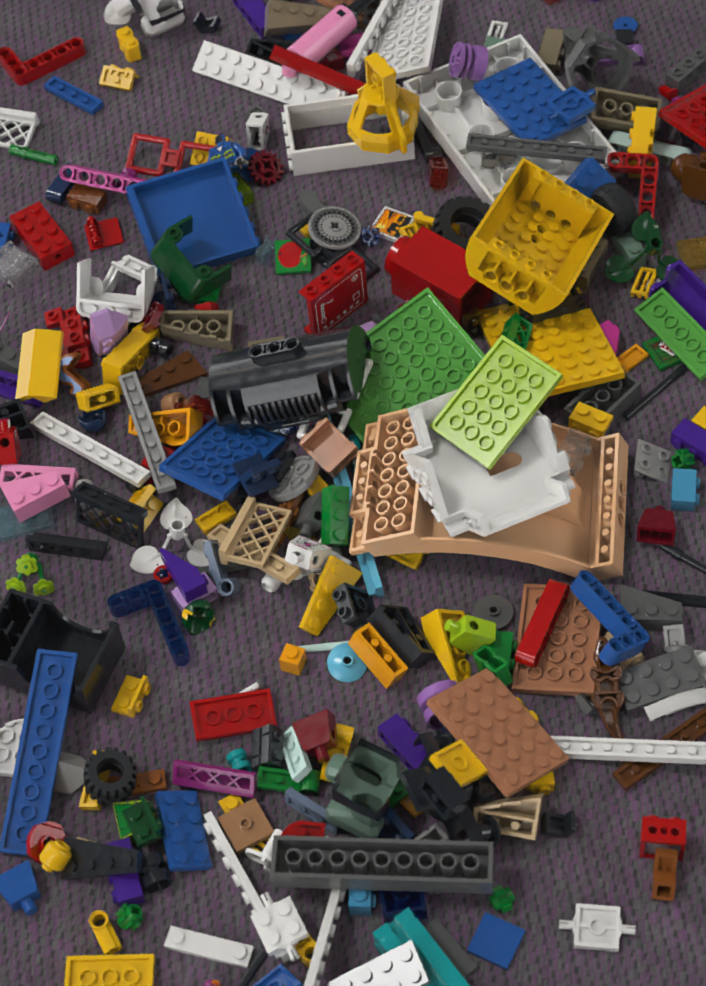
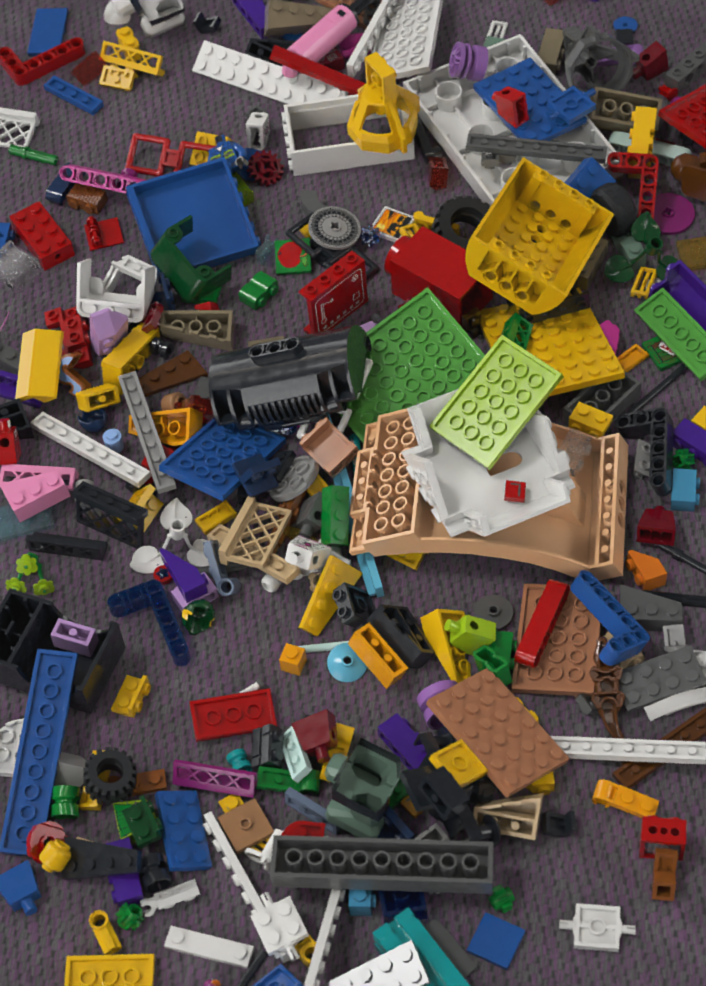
(47, 29): none -> blue tile
(65, 802): none -> green wheel
(74, 637): none -> lavender brick
(88, 68): none -> clear red panel
(113, 440): none -> light blue brick
(134, 65): none -> yellow fence
(170, 896): none -> white plate
(258, 290): none -> green brick
(511, 105): none -> red torso
(514, 491): none -> red tile
(623, 798): none -> light orange plate
(646, 569): none -> orange slope
(652, 62): none -> dark red torso
(660, 427): none -> black beam
(681, 213): none -> magenta piece

